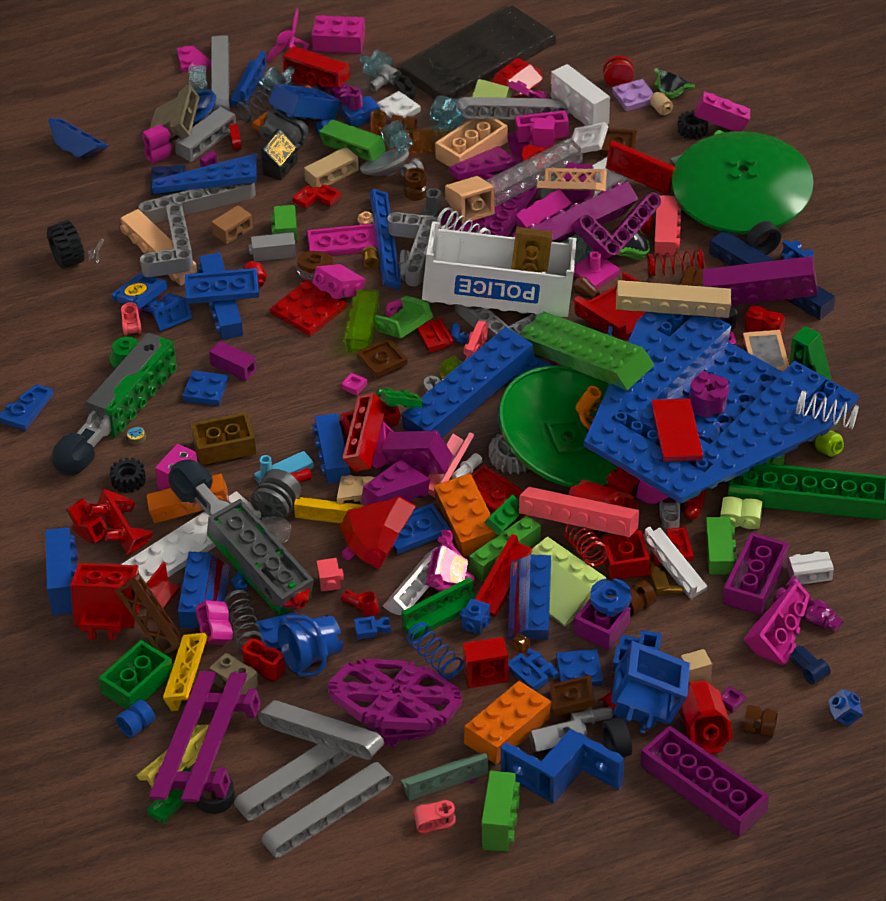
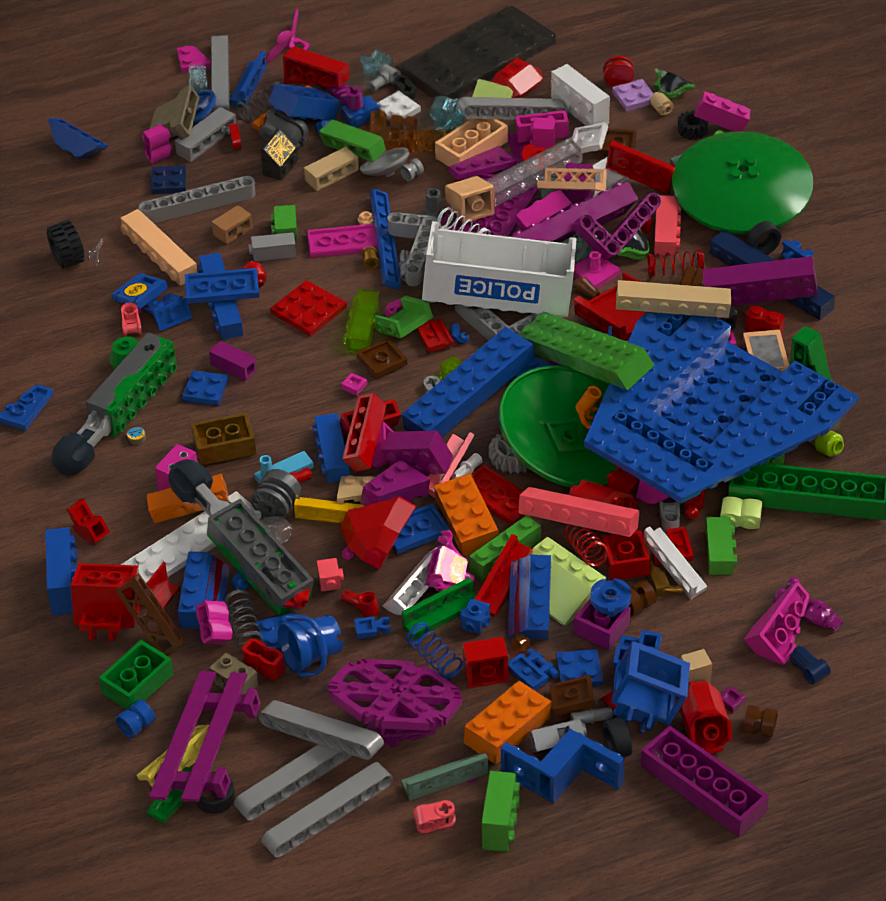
(111, 507): red hose -> none
(127, 467): black tyre -> none
(173, 260): light grey beam -> none
(184, 670): yellow fence -> none
(208, 159): magenta tile -> none
(226, 173): blue wing -> none
(274, 75): clear light blue brick -> none
(309, 261): reddish brown piece -> none
(324, 194): red plate -> none
(338, 34): dark pink brick -> none
(338, 281): dark pink brick -> none
(396, 136): clear light blue brick -> none
(402, 397): green plate -> none
(415, 184): reddish brown wheel -> none
(476, 338): coral plate -> none
(504, 515): green plate -> none
(521, 87): dark pink plate -> none
(531, 250): pearl gold brick -> none
(676, 430): red tile -> none
(708, 394): magenta brick -> none
(755, 573): magenta brick -> none
(801, 403): white piece -> none
(811, 567): white brick -> none
(845, 707): blue brick -> none

